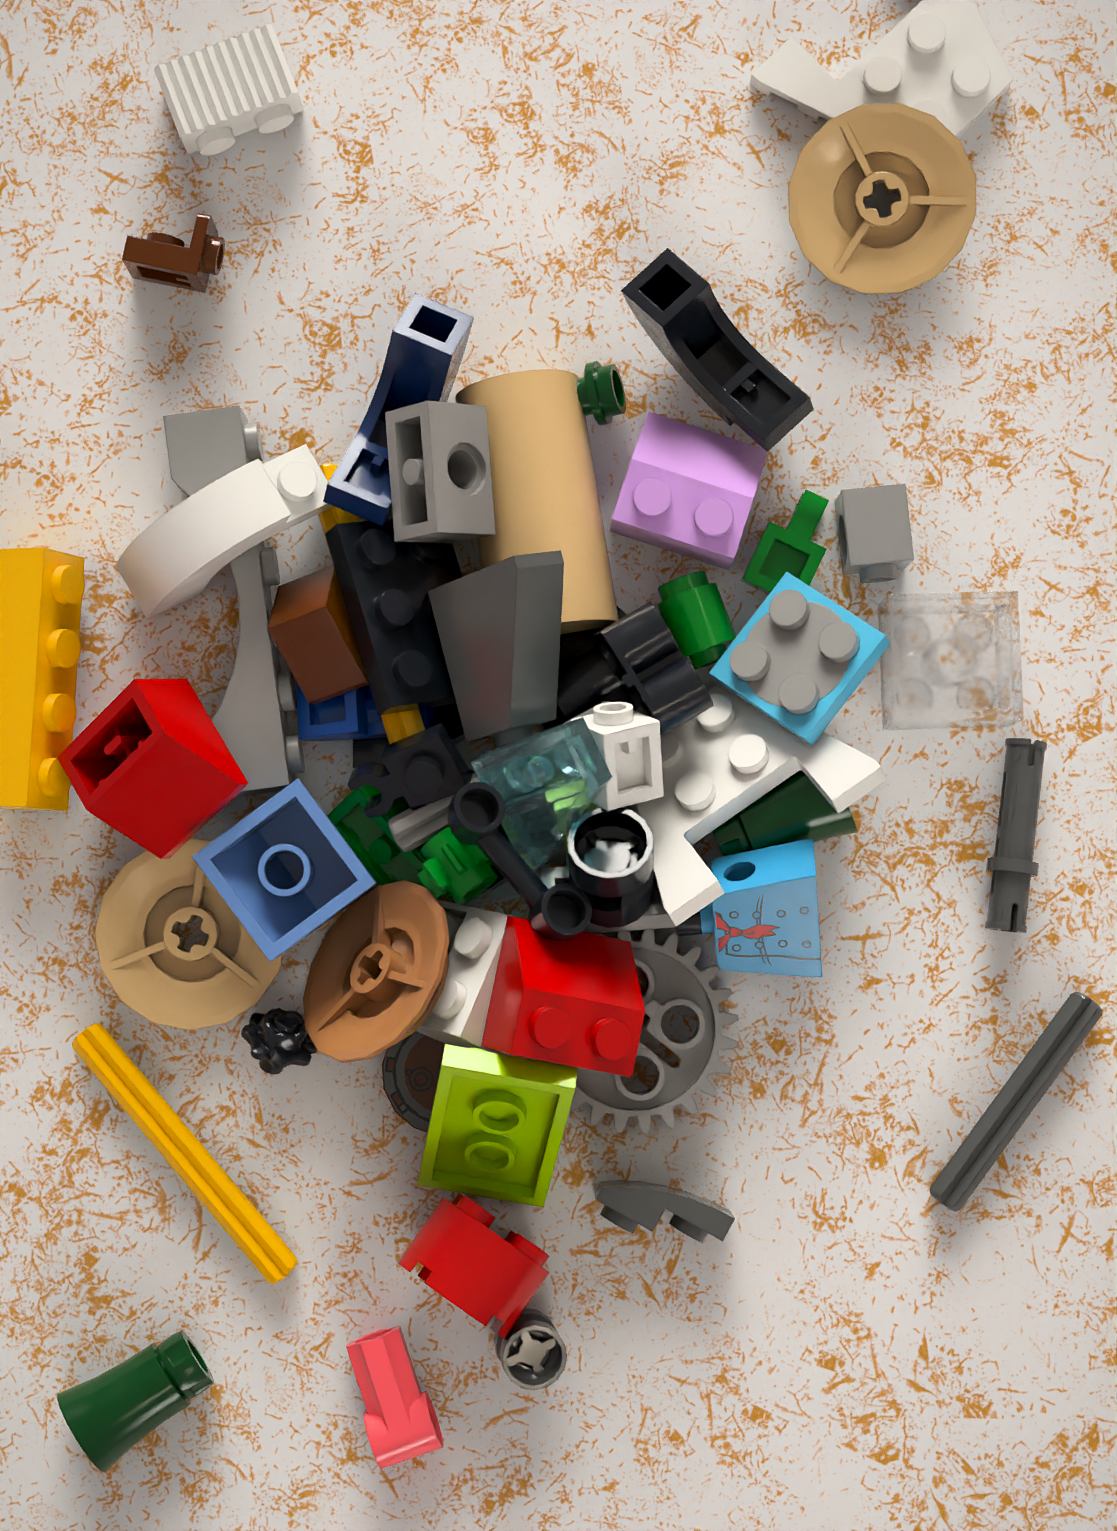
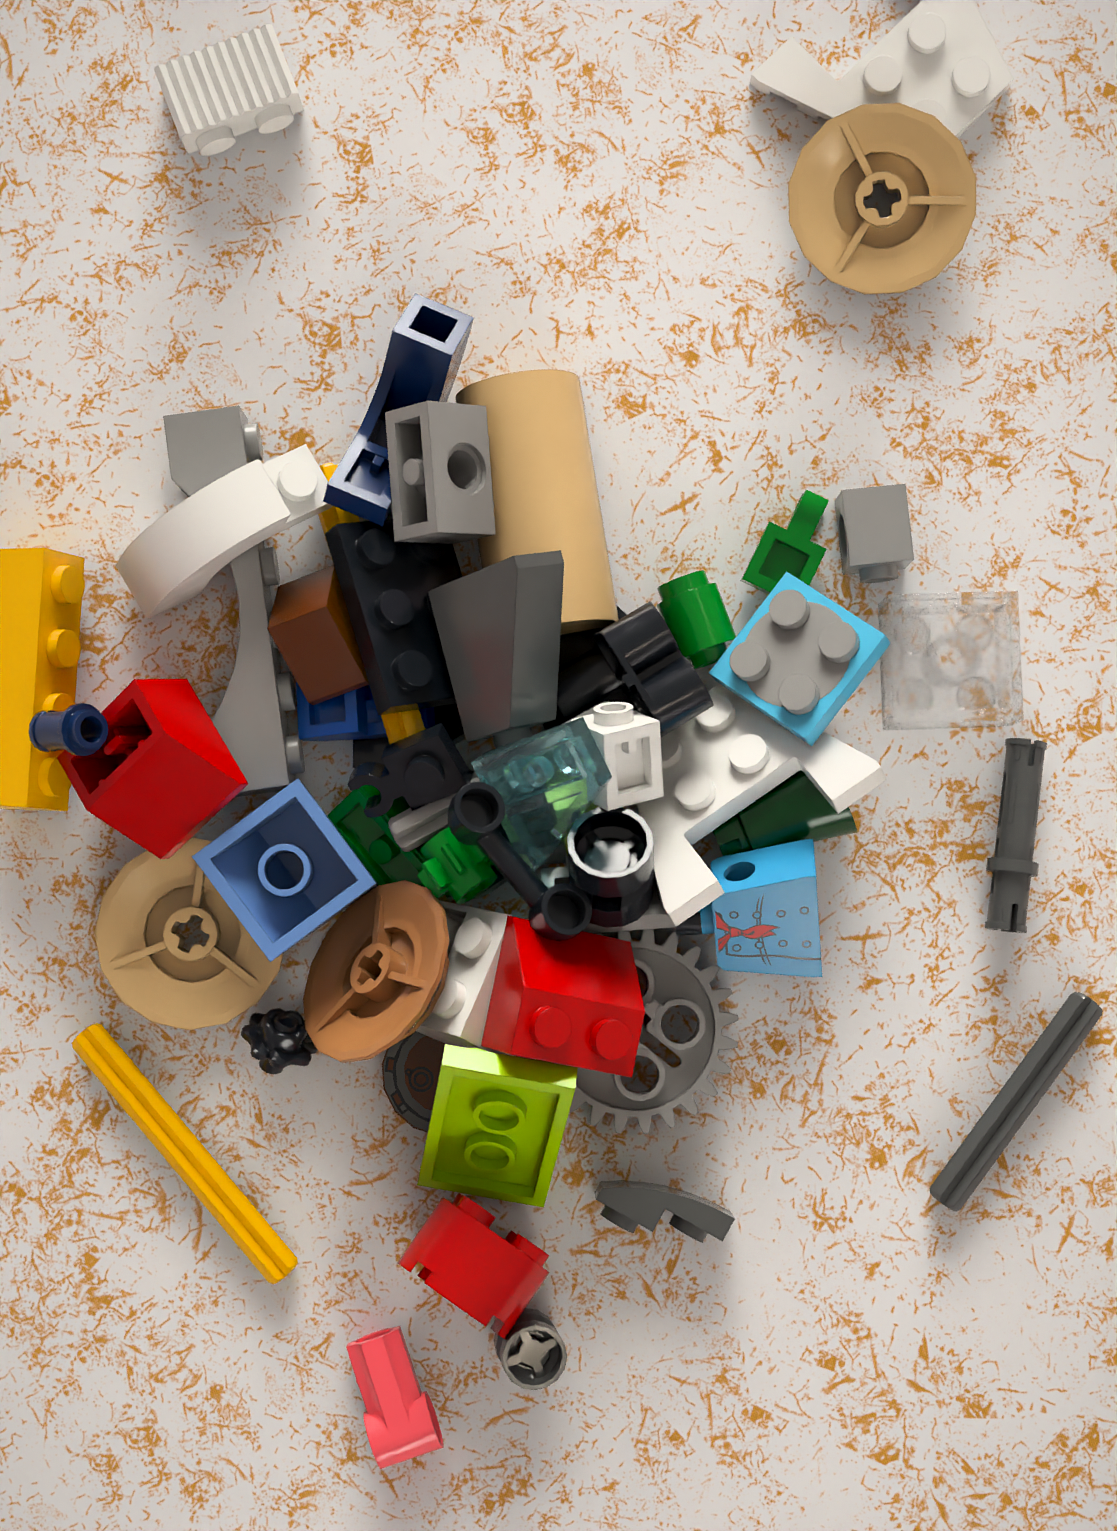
(77, 730): none -> dark blue pin
(134, 1398): dark green plant -> none
(167, 261): reddish brown bracket -> none
(601, 392): dark green plate -> none
(688, 490): lavender slope -> none
(711, 353): black arch -> none

